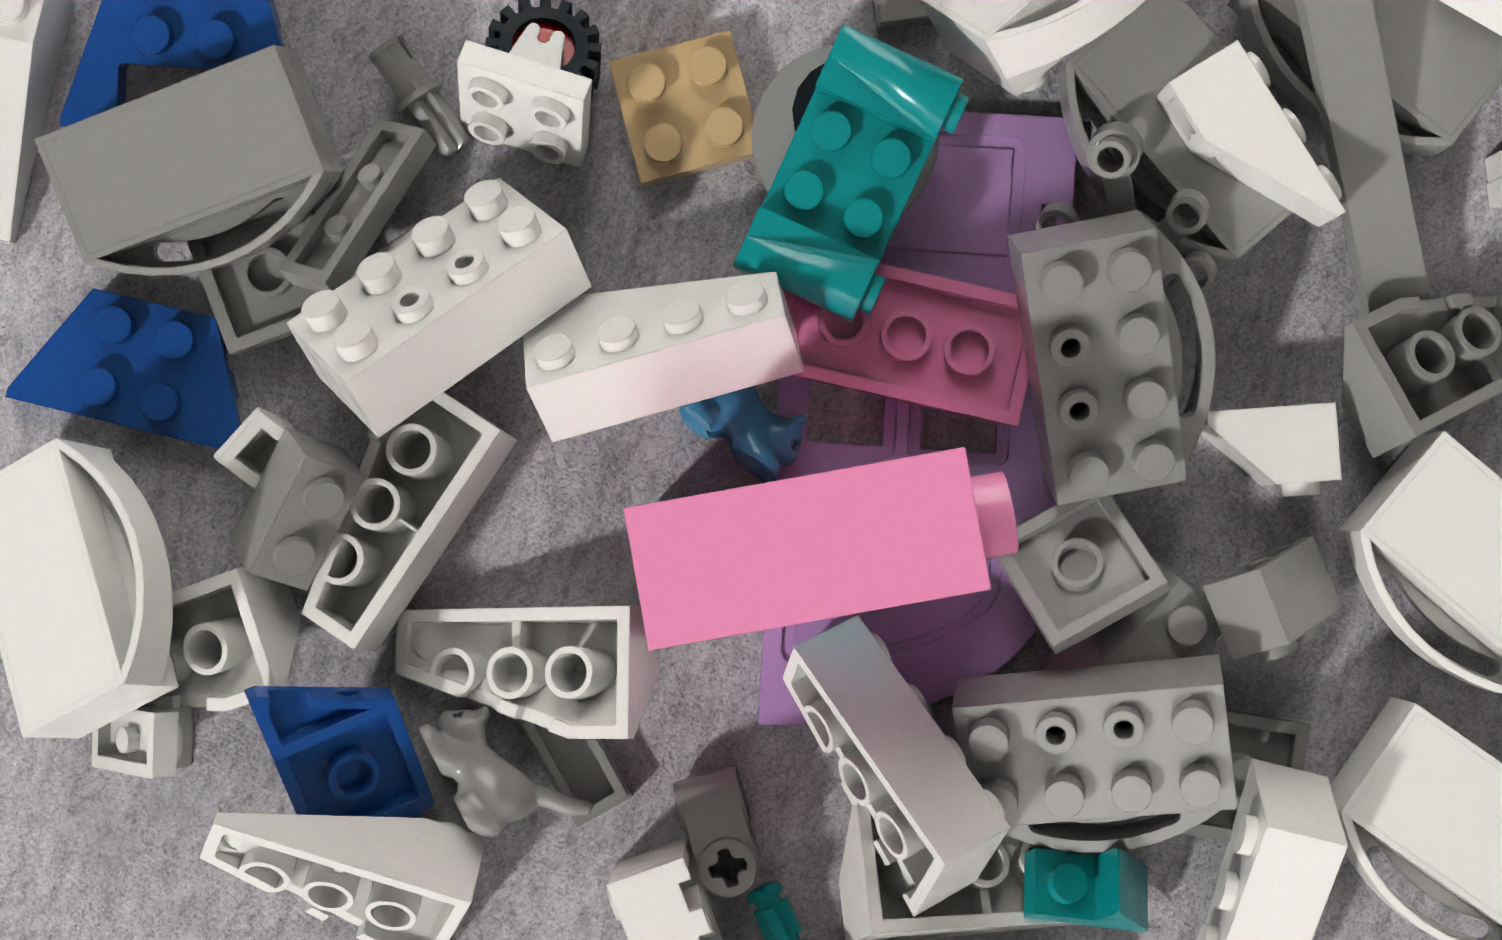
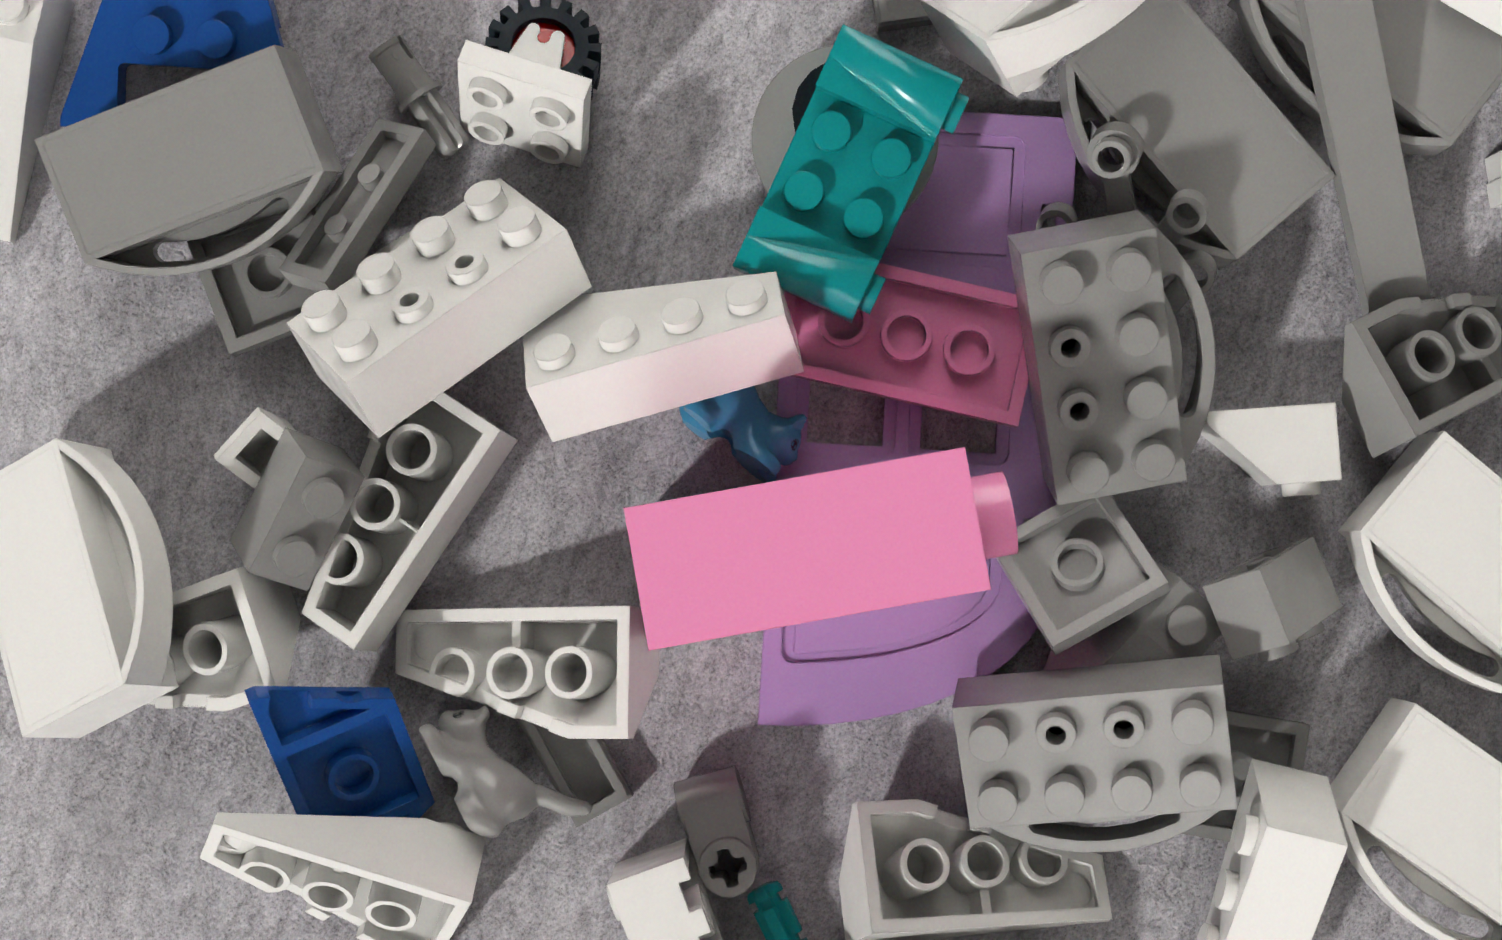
(137, 370): blue wing -> none
(146, 742): white slope -> none
(684, 108): tan plate -> none
(896, 762): white wedge -> none
(1087, 889): teal slope -> none
(1238, 127): white slope -> none

